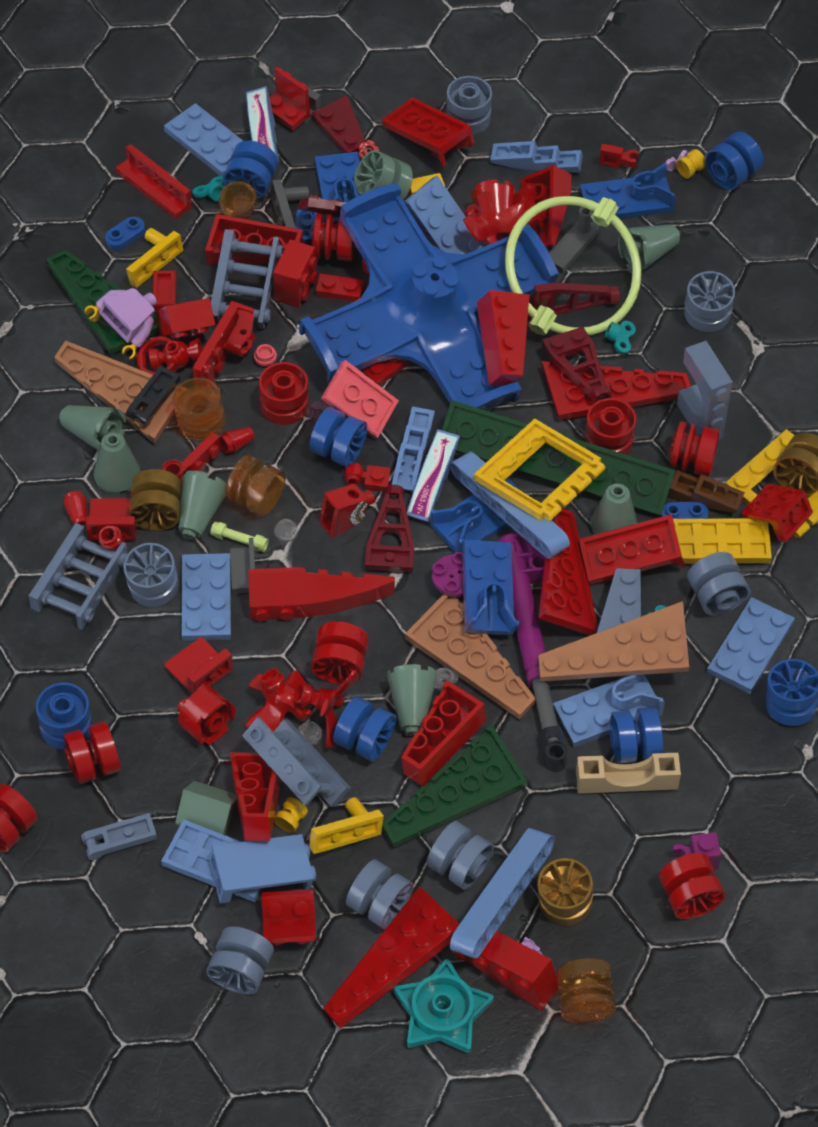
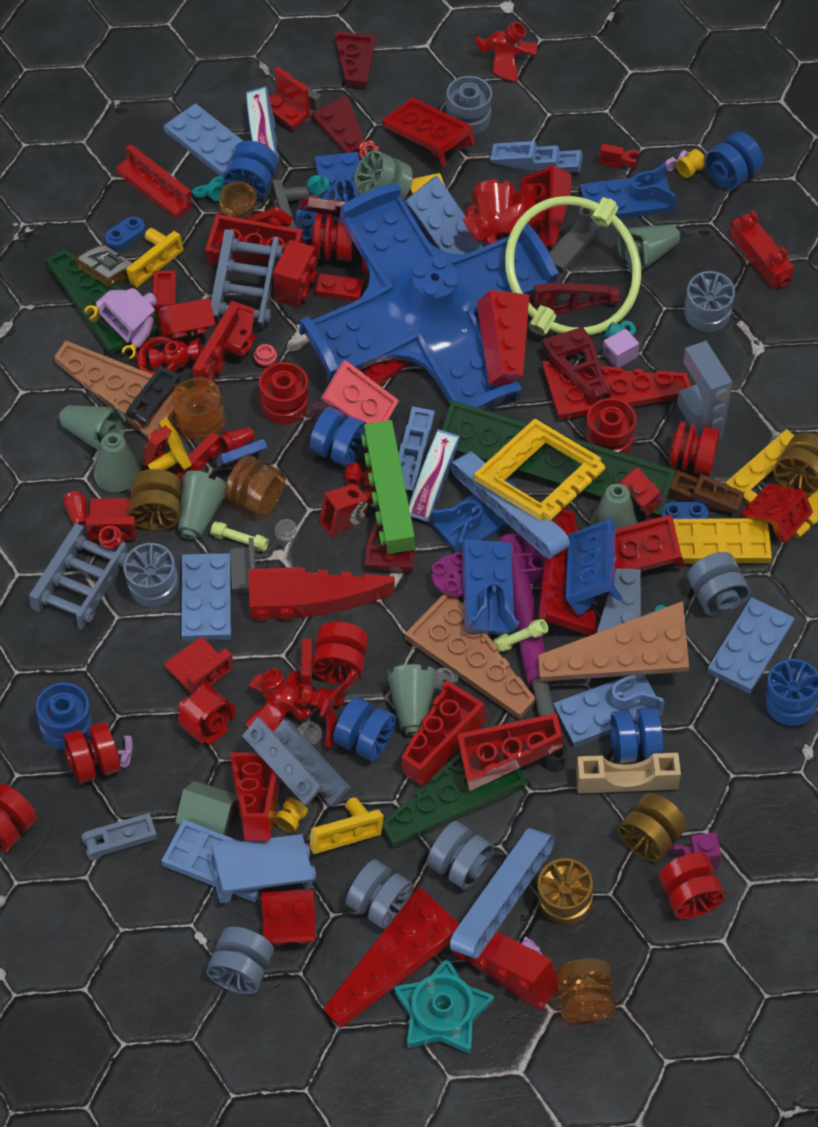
(103, 264): none -> slope
(127, 753): none -> lavender piece
(155, 446): none -> red plate
(176, 455): none -> yellow piece
(235, 455): none -> blue tile
(273, 216): none -> red plate
(306, 660): none -> red tile
(318, 185): none -> teal piece
(355, 56): none -> dark red wing
(389, 487): none -> bright green brick
(506, 47): none -> red animal
(506, 747): none -> red wedge
(535, 629): none -> yellowish green bar
(591, 565): none -> blue plate
(620, 348): none -> lavender panel
(642, 491): none -> red torso
(652, 827): none -> pearl gold wheel
(761, 250): none -> red brick

